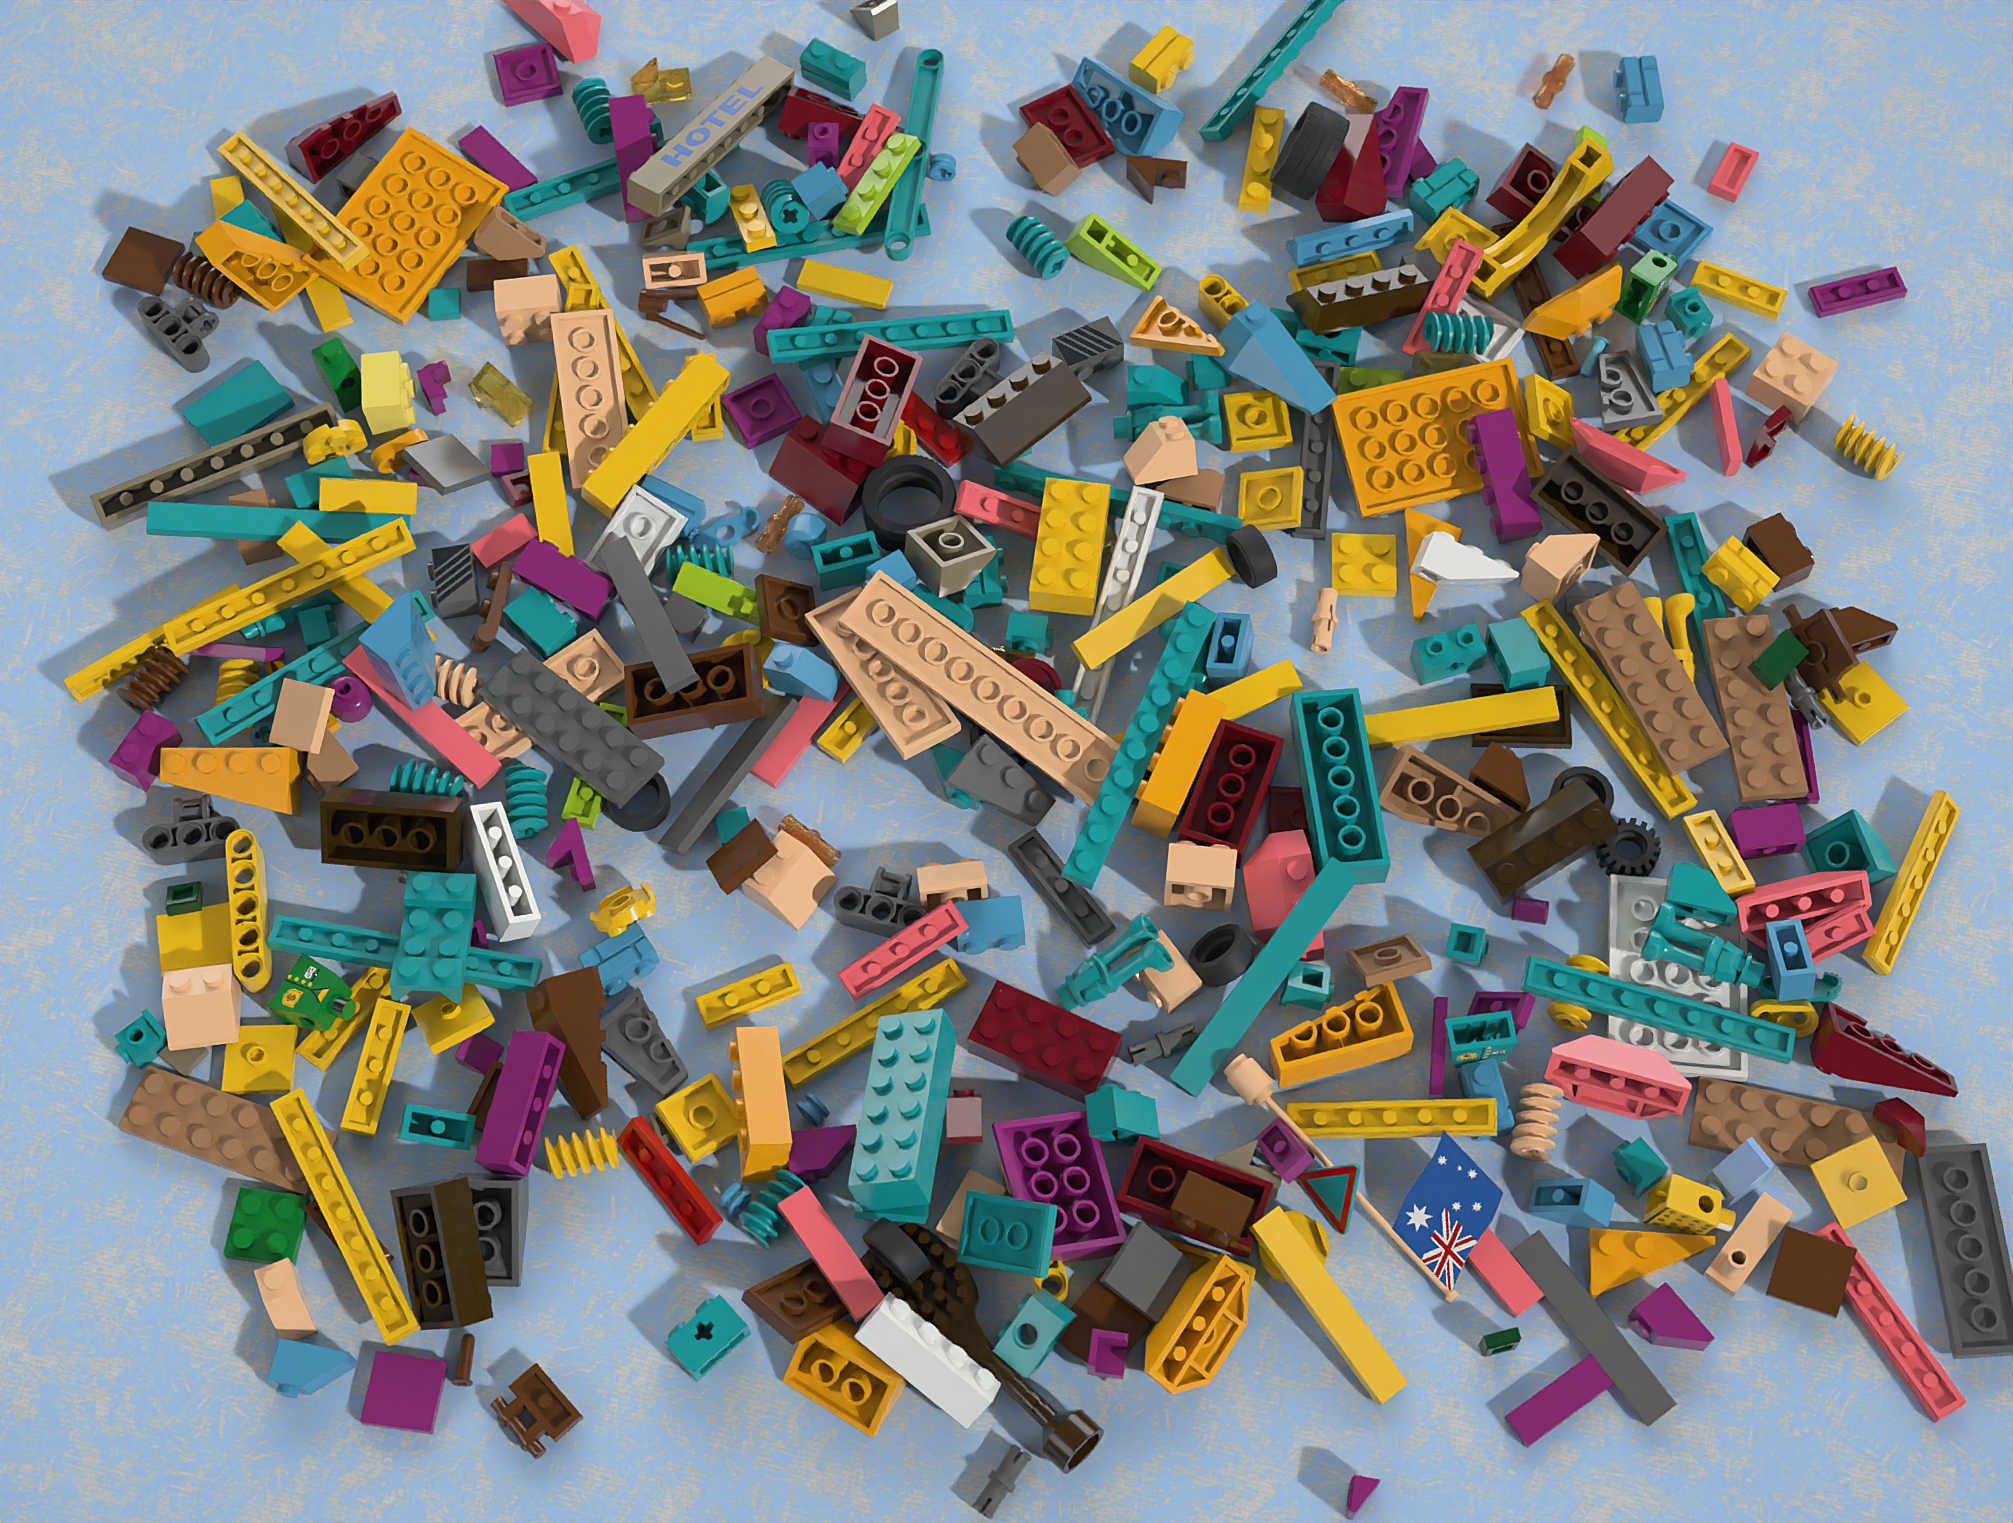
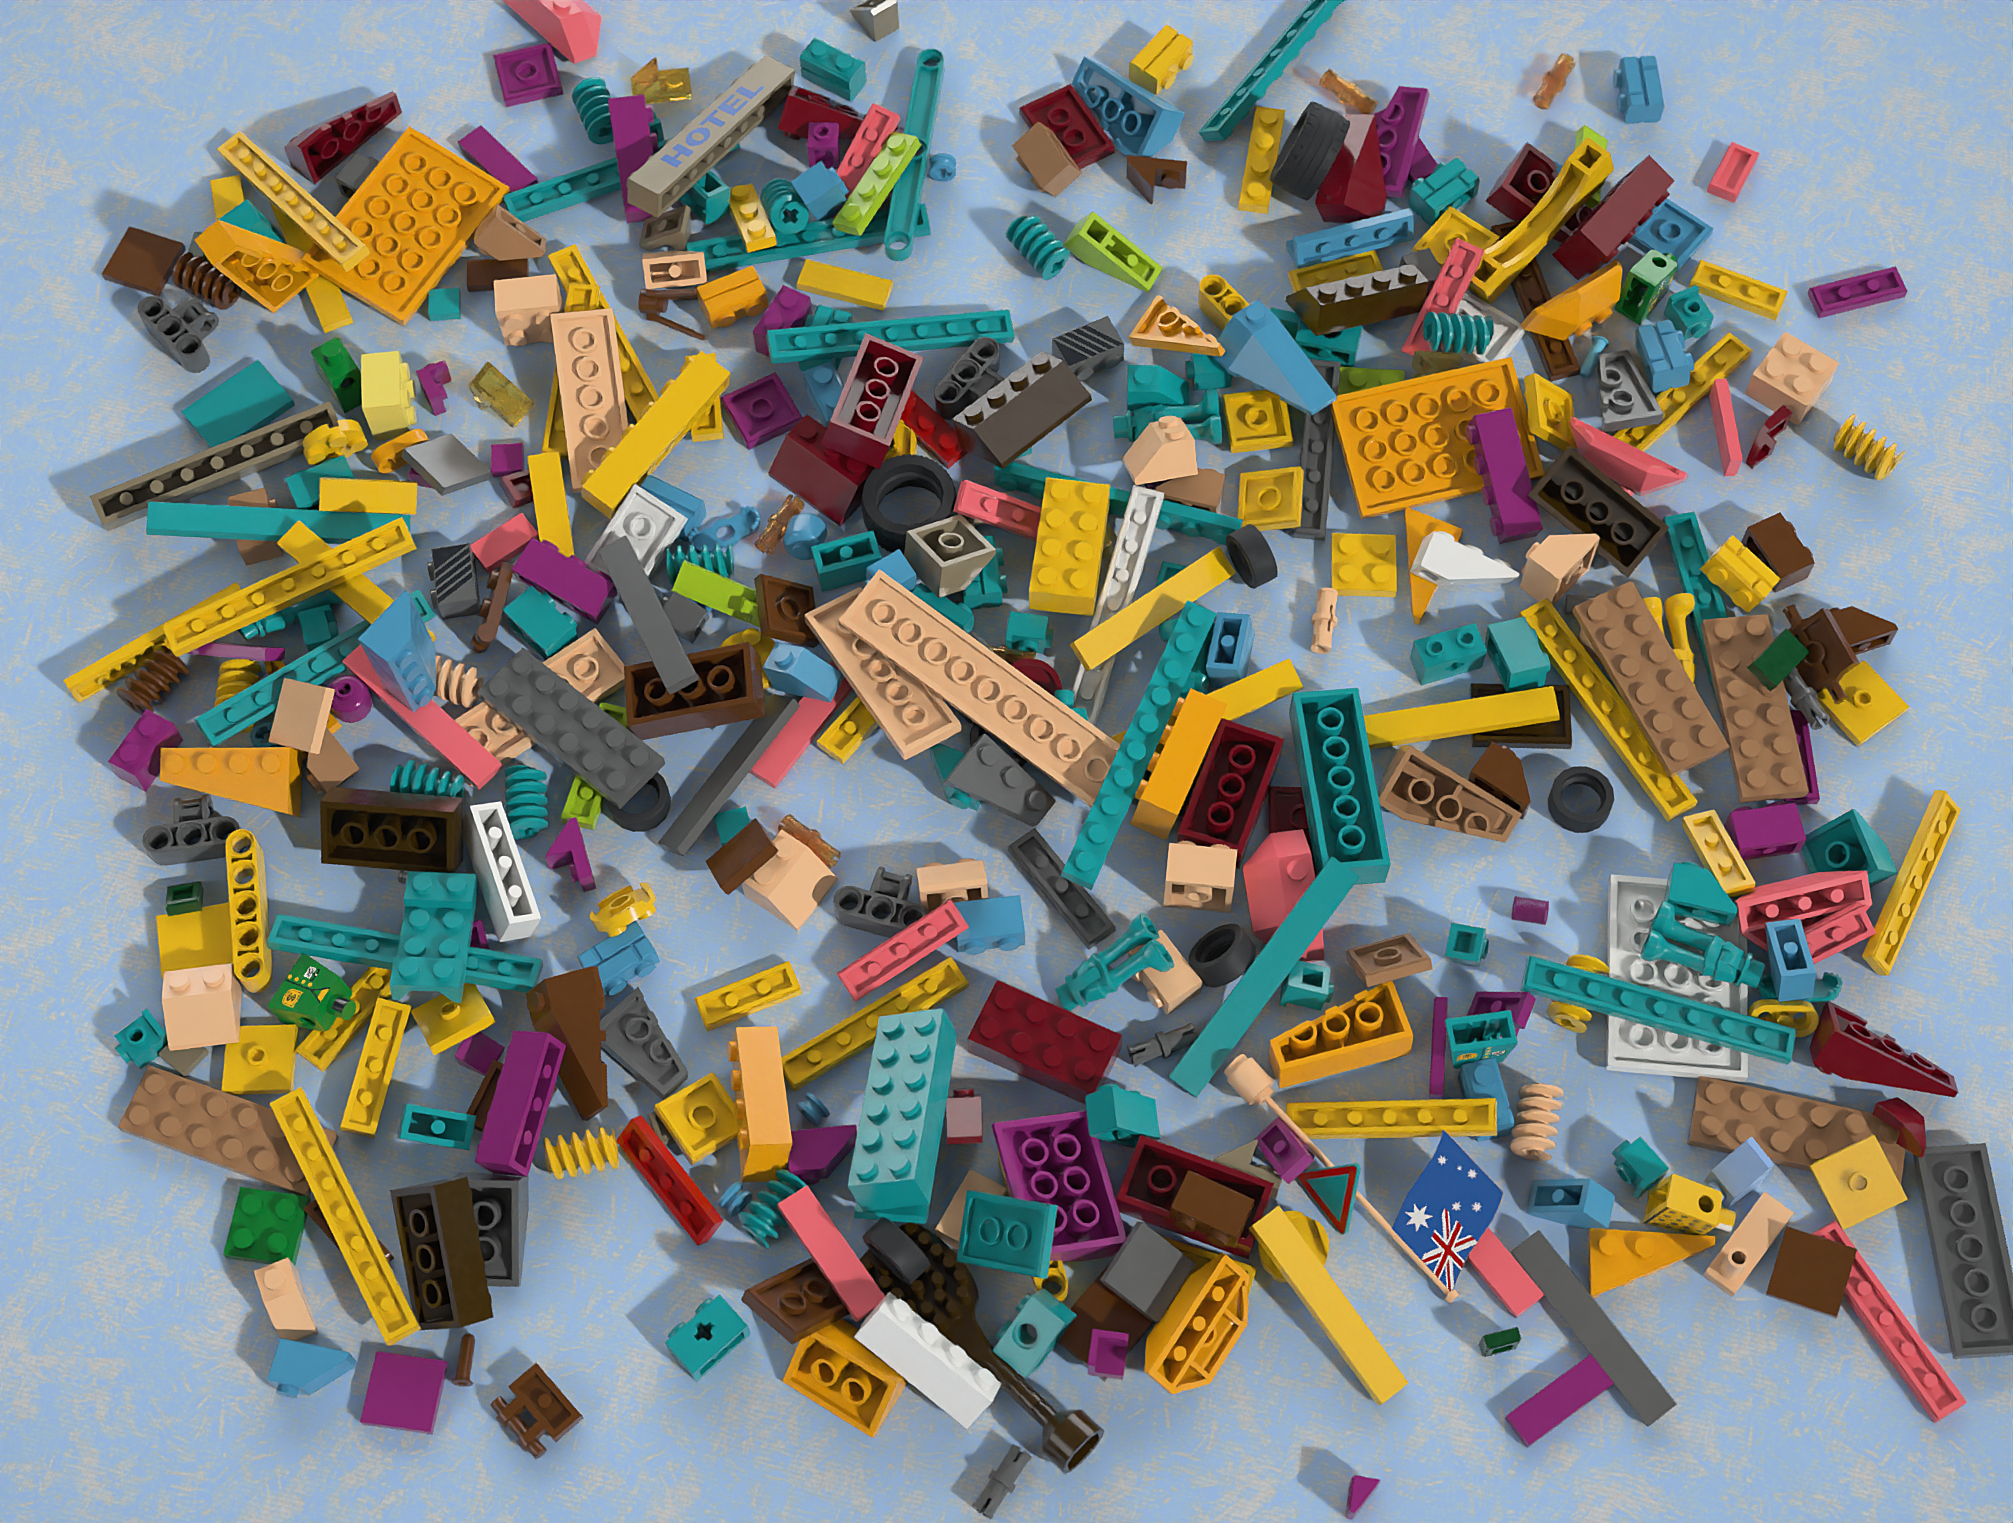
(1543, 841): dark brown slope -> none
(1618, 1078): coral wedge -> none
(1639, 835): black tyre -> none
(1669, 1321): magenta slope -> none

